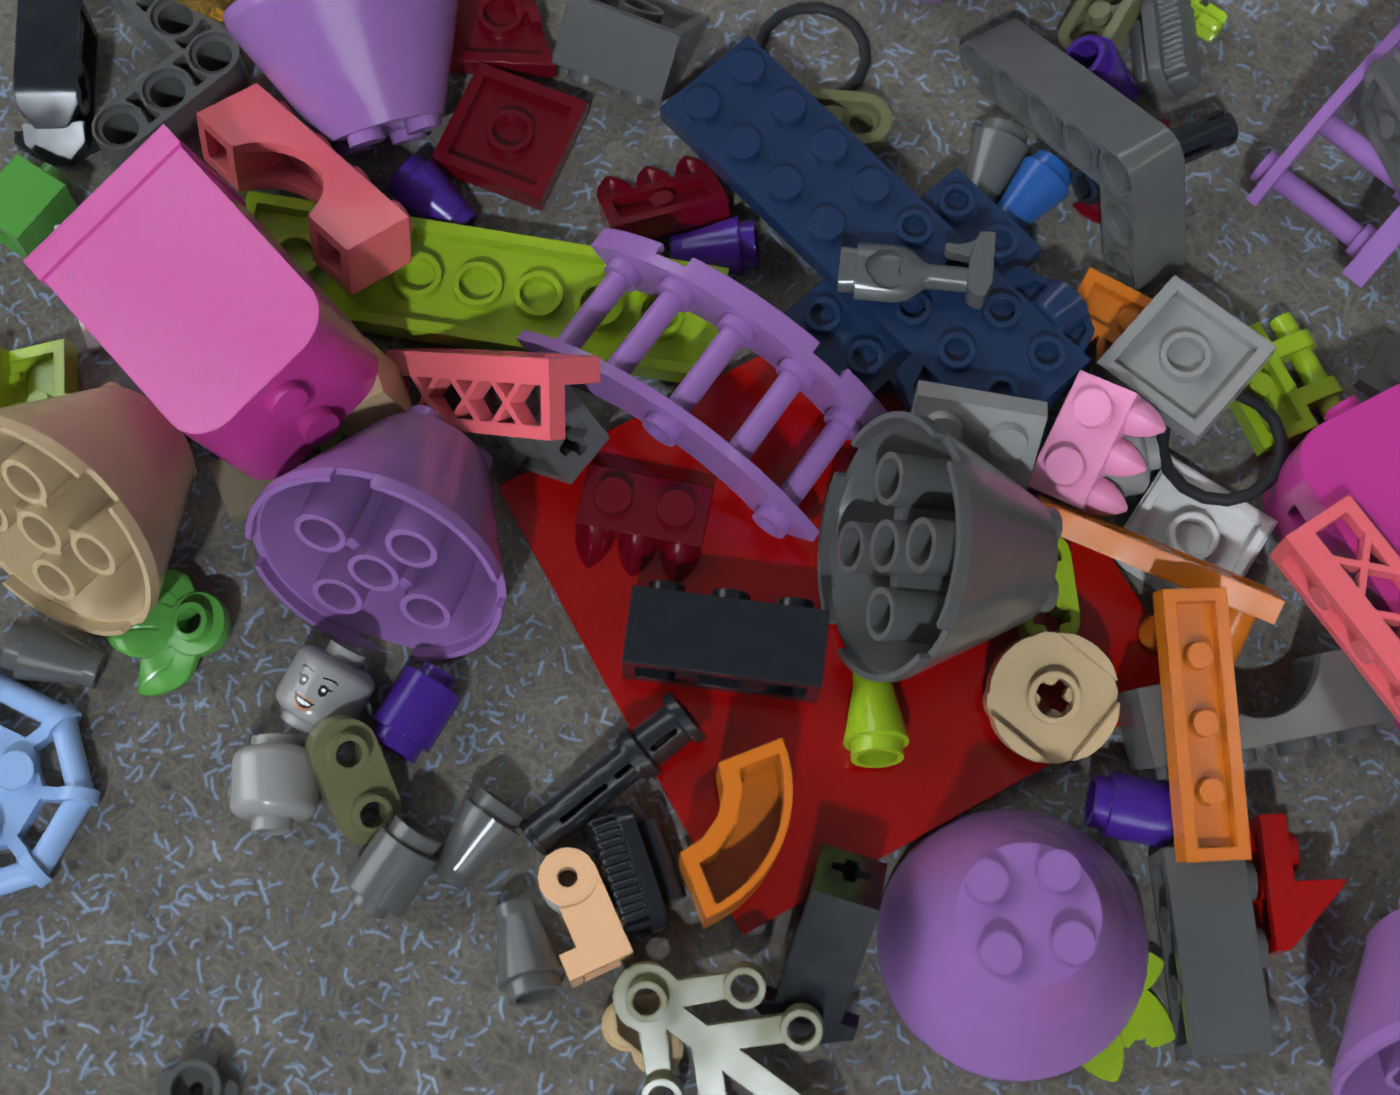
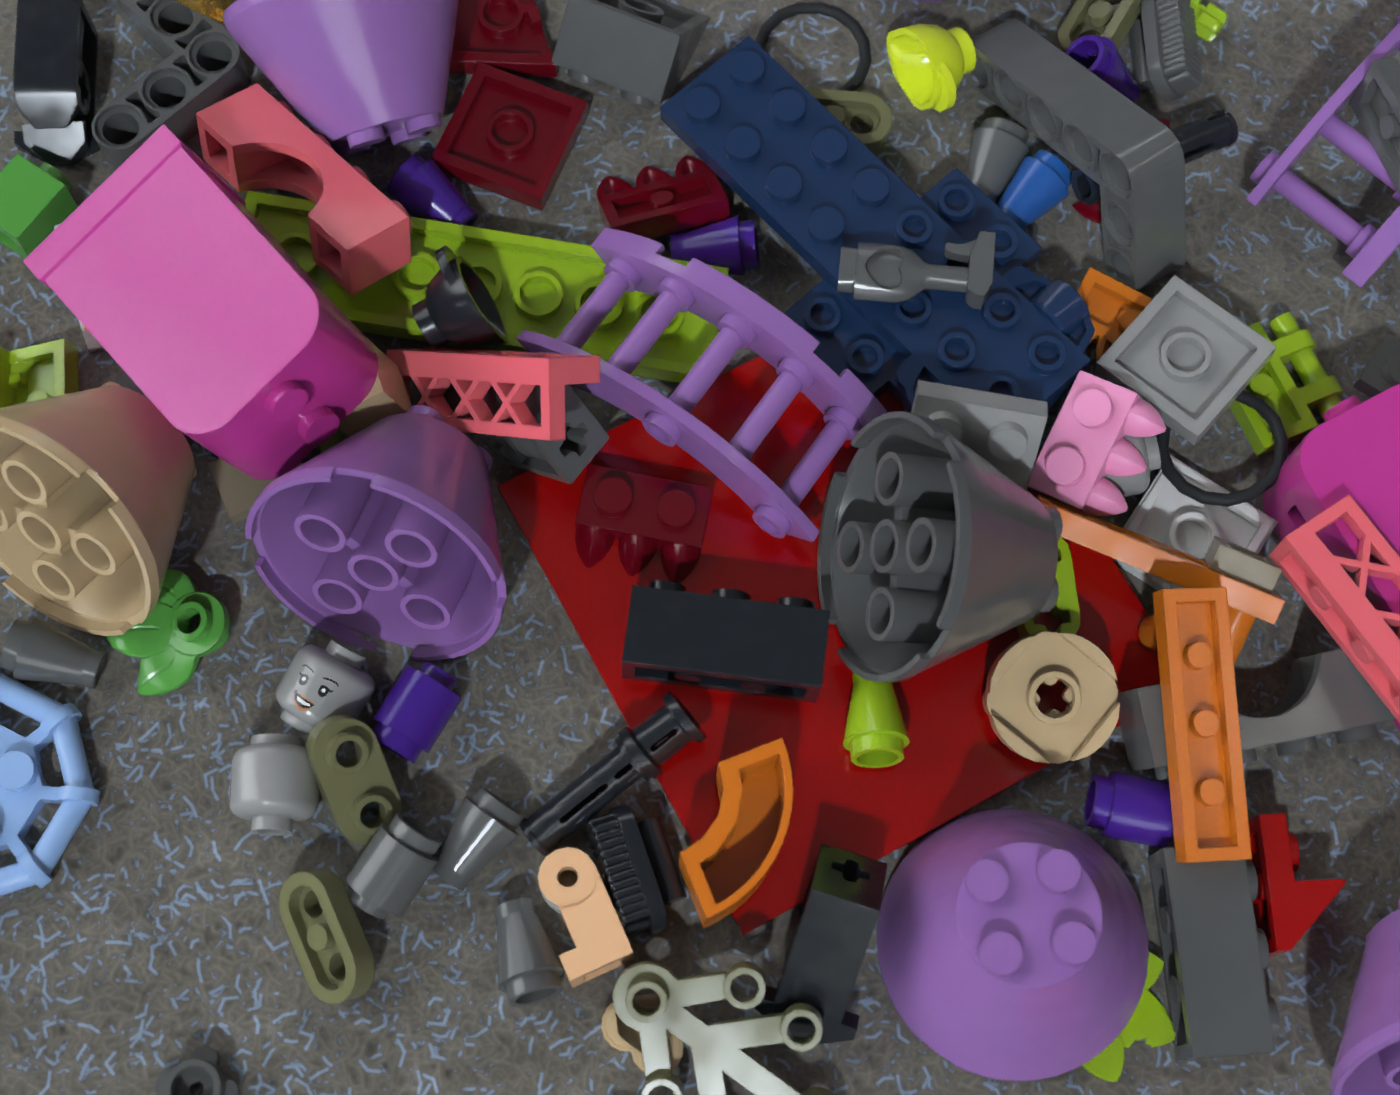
(326, 935): none -> olive plate
(458, 306): none -> black piece
(930, 63): none -> neon yellow piece
(1242, 564): none -> dark tan tile

